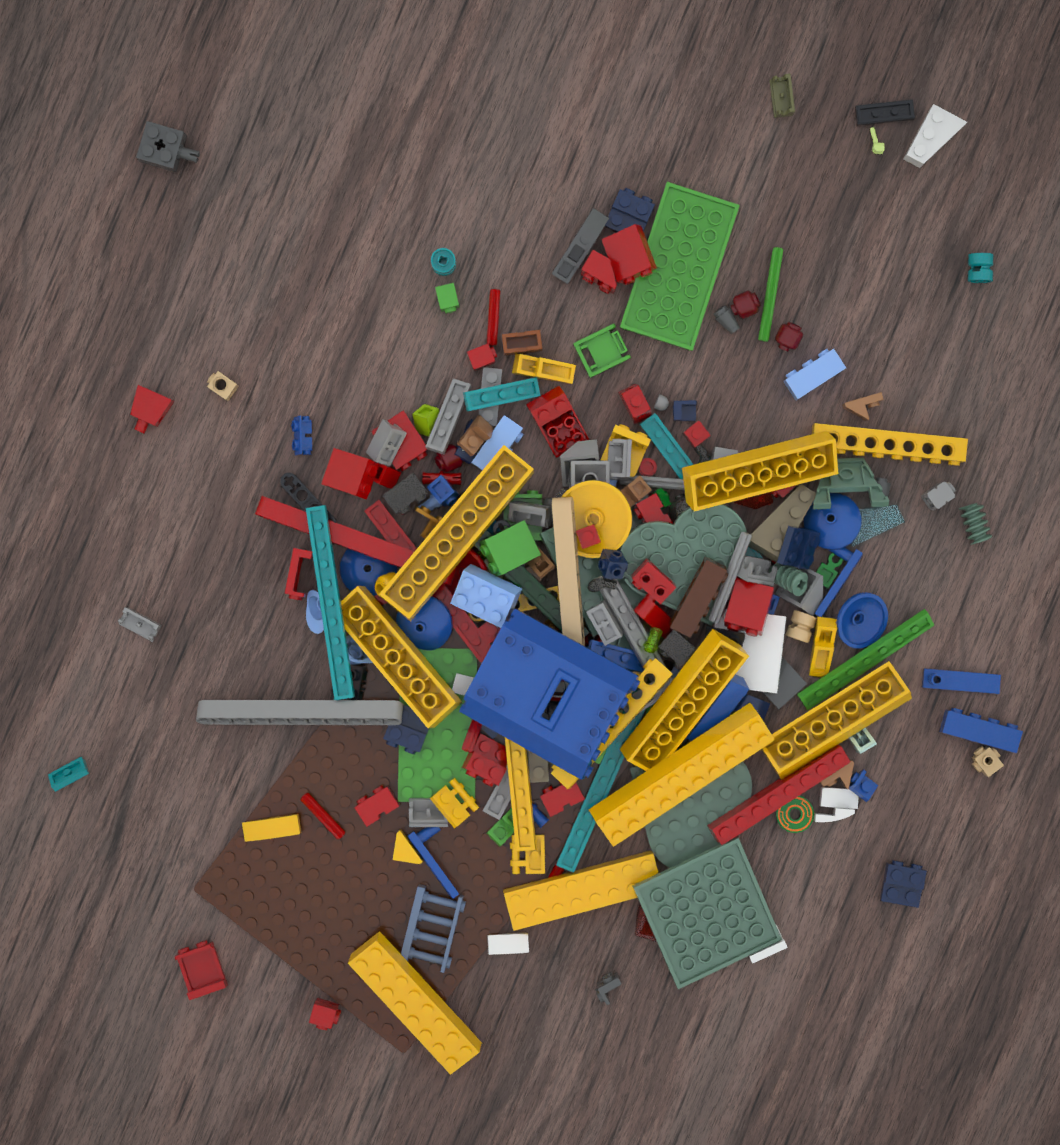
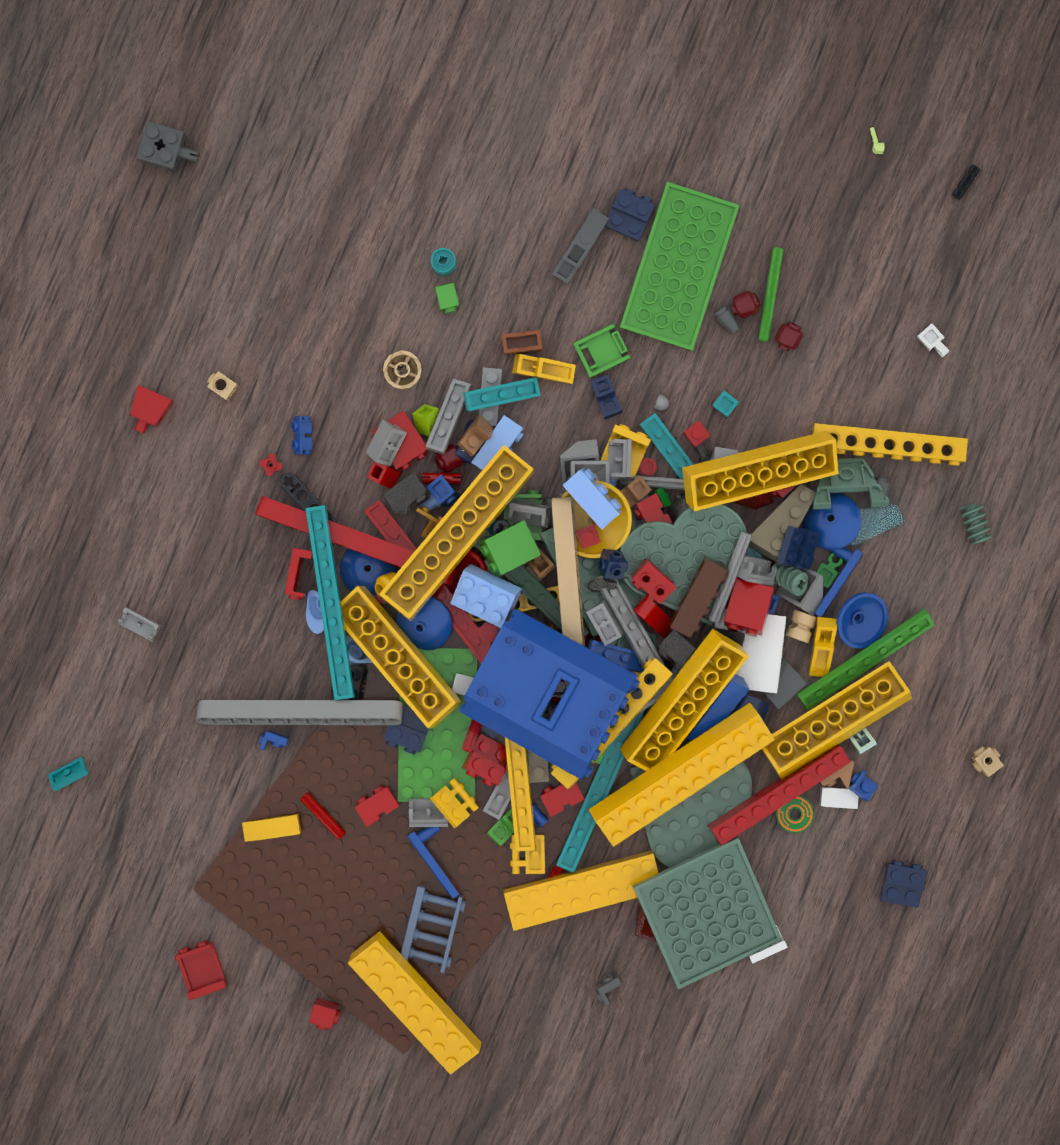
(270, 470): none -> red plate
(275, 738): none -> blue bracket
(350, 473): red brick -> none
(402, 370): none -> tan cylinder
(404, 850): yellow slope -> none
(482, 356): red brick -> none
(493, 317): red axle -> none
(508, 943): white slope -> none
(557, 420): red slope -> none
(593, 497): none -> light blue brick
(599, 270): red slope -> none
(606, 396): none -> dark blue slope
(629, 254): red brick -> none
(635, 403): red torso -> none
(651, 644): clear neon green pin -> none
(684, 410): dark blue panel -> none
(725, 404): none -> teal plate
(782, 96): olive hinge -> none
(814, 373): light blue brick -> none
(838, 814): white slope -> none
(858, 406): medium nougat slope -> none
(884, 112): black tile -> none
(932, 339): none -> white plate
(933, 133): white wedge -> none
(938, 495): light grey brick -> none
(961, 681): blue piece -> none
(966, 182): none -> black axle
(980, 267): teal wheel -> none
(981, 731): blue brick -> none

